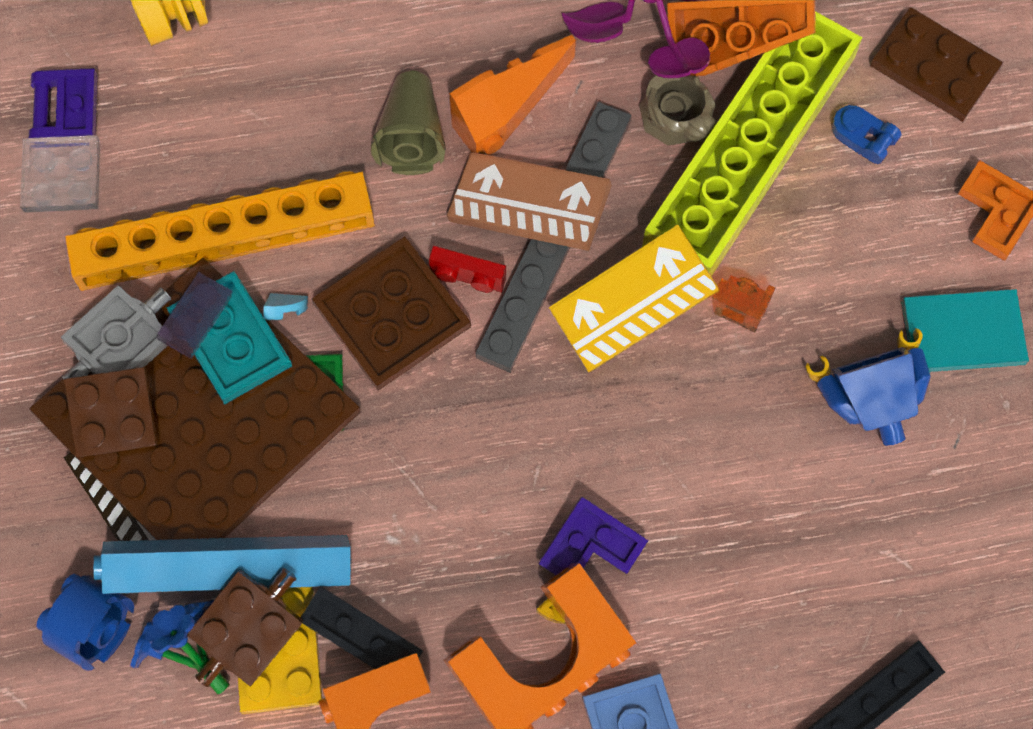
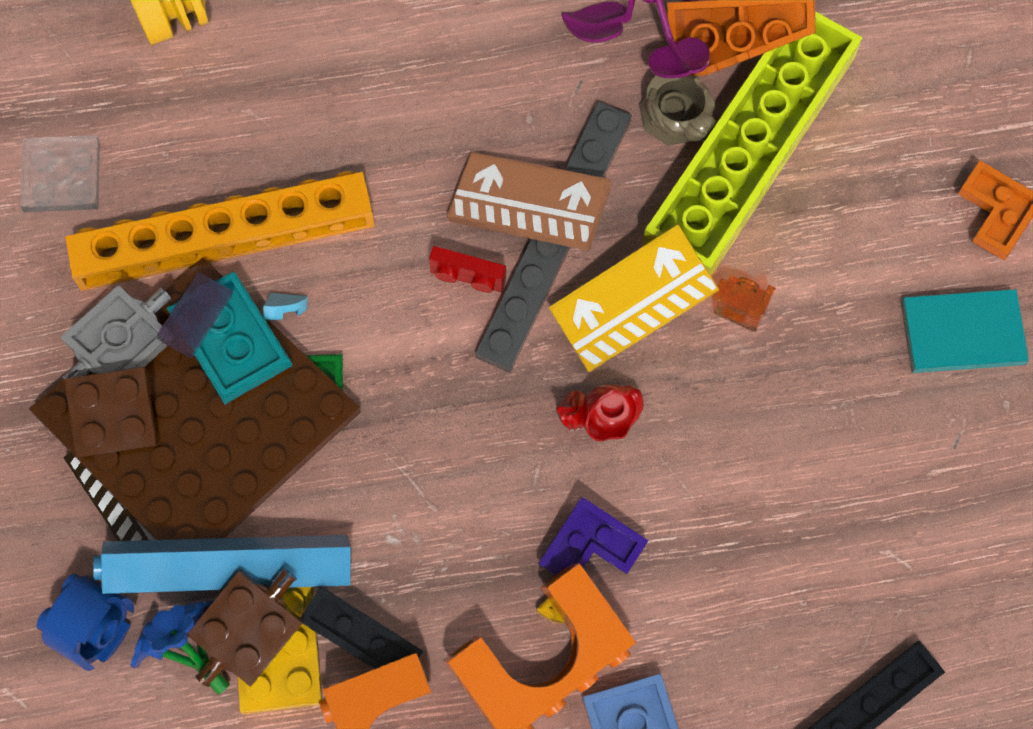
(74, 106): dark purple plate -> none
(391, 313): reddish brown plate -> none
(409, 127): olive cone -> none
(494, 105): orange wedge -> none
(603, 412): none -> red hair
(853, 125): blue plate -> none
(878, 389): torso -> none
(936, 64): reddish brown plate -> none

